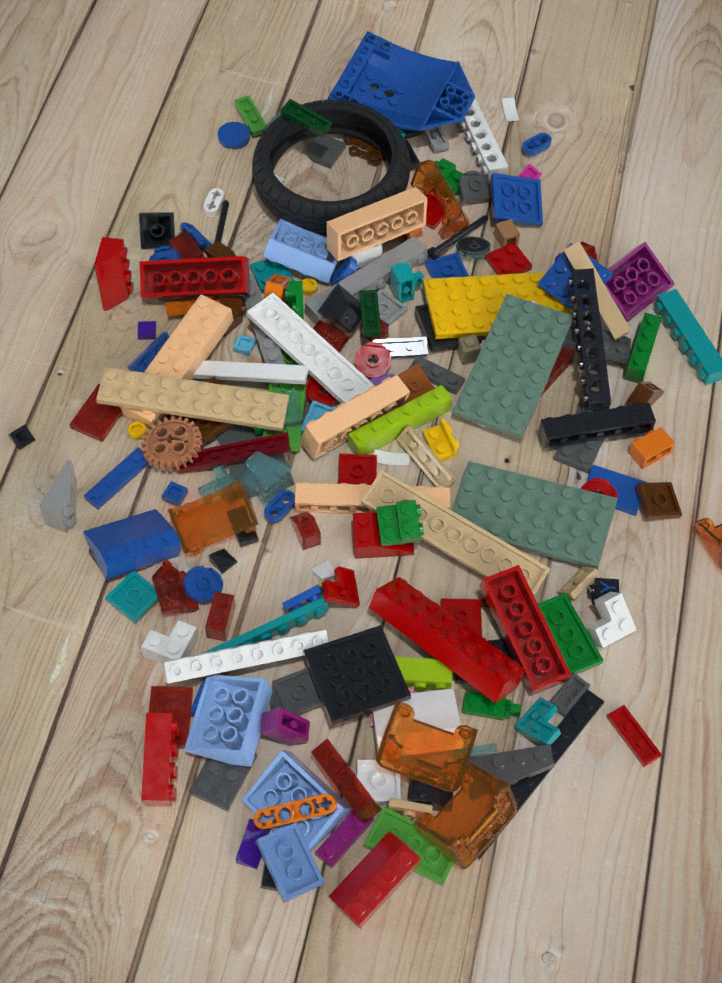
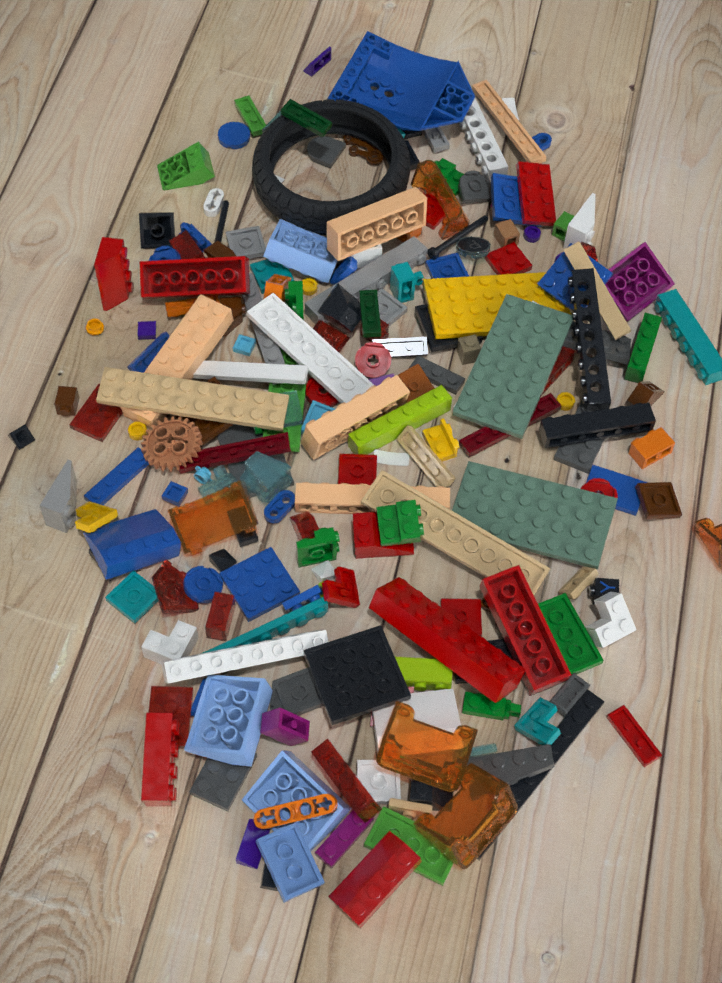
(66, 401): none -> reddish brown brick
(94, 327): none -> light orange plate
(94, 516): none -> yellow plate
(186, 168): none -> bright green slope
(202, 475): none -> medium azure plate
(246, 242): none -> light grey plate
(259, 584): none -> blue plate
(318, 549): none -> green plate
(319, 62): none -> dark purple slope
(487, 437): none -> dark red plate
(508, 122): none -> light nougat plate
(532, 234): none -> dark purple tile
(536, 193): none -> red plate
(560, 226): none -> bright green brick
(566, 400): none -> yellow tile
(582, 224): none -> white slope

